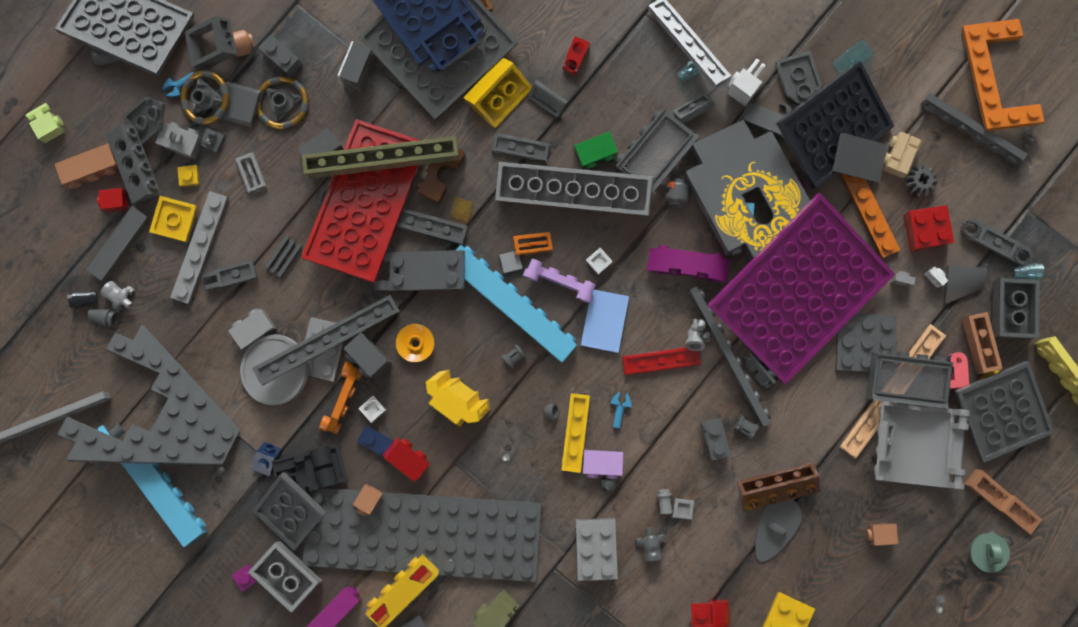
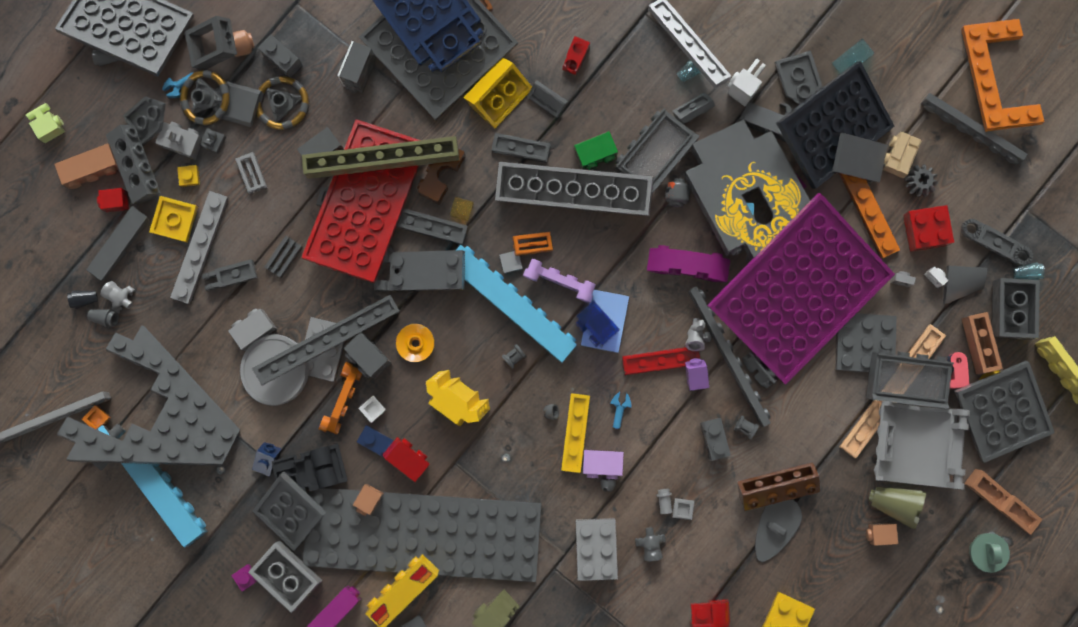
(96, 417): none -> orange plate
(597, 325): none -> clear blue brick
(599, 261): white plate -> none
(696, 374): none -> medium lavender brick
(899, 504): none -> olive cone

